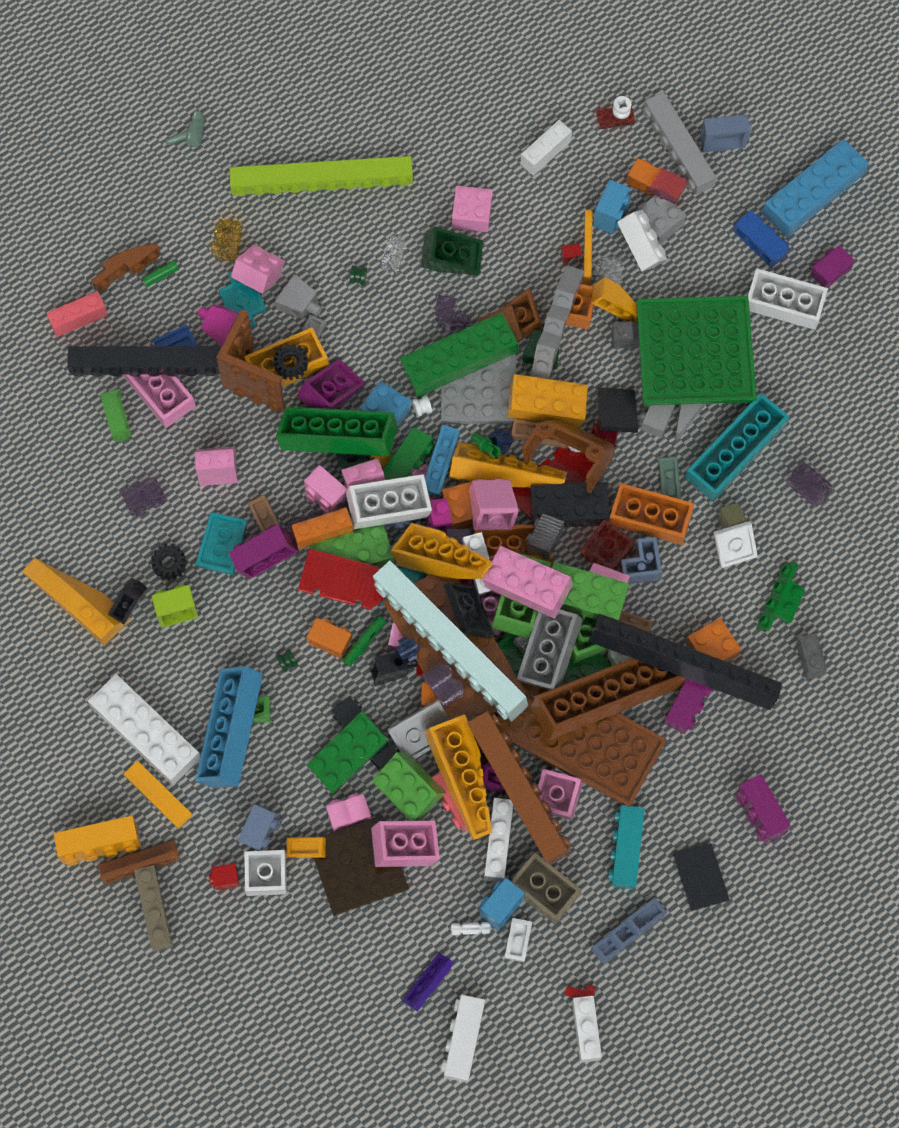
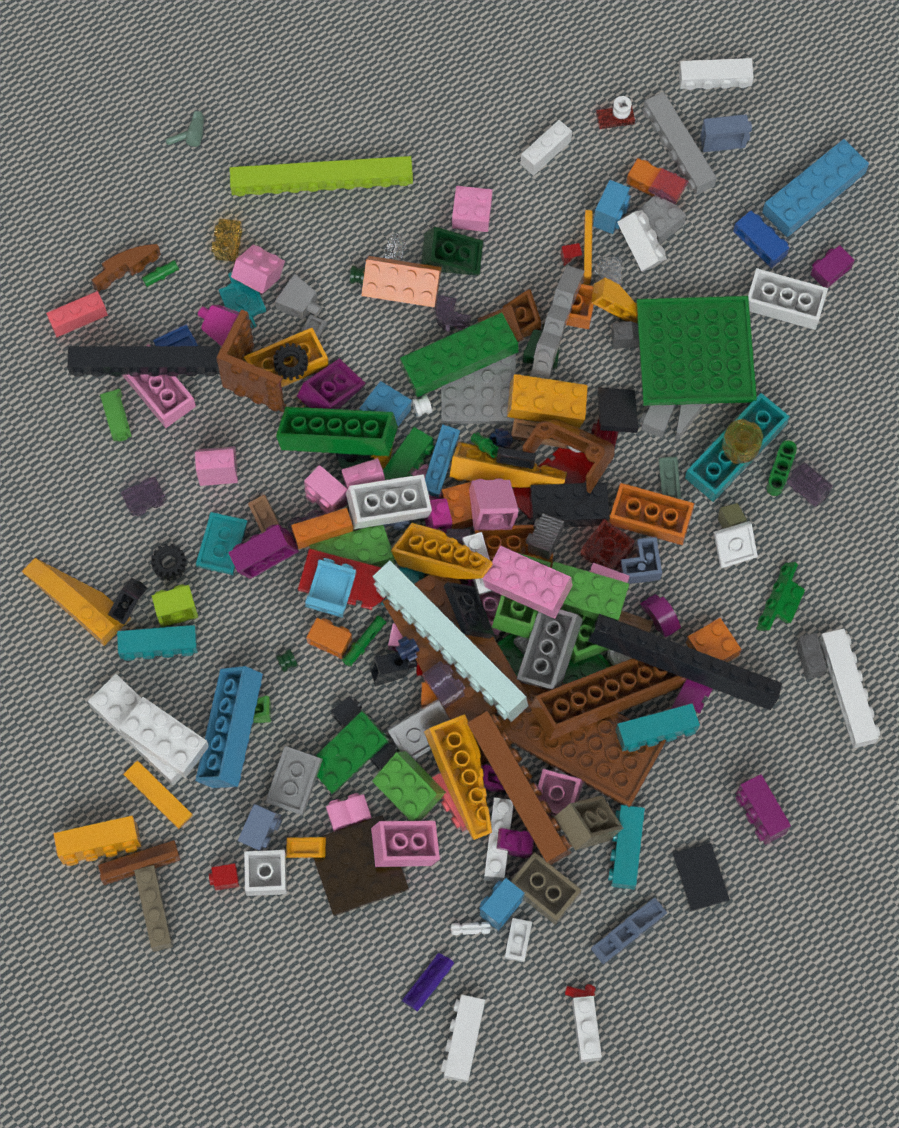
(157, 642): none -> teal brick
(164, 737): none -> white brick
(294, 780): none -> light grey plate
(331, 587): none -> medium azure panel
(401, 281): none -> brick
(515, 458): none -> black tile
(515, 842): none -> magenta brick
(588, 822): none -> dark tan brick
(657, 727): none -> teal brick
(662, 614): none -> magenta brick
(716, 73): none -> white brick
(750, 443): none -> clear yellow brick
(784, 460): none -> green beam
(849, 689): none -> white brick

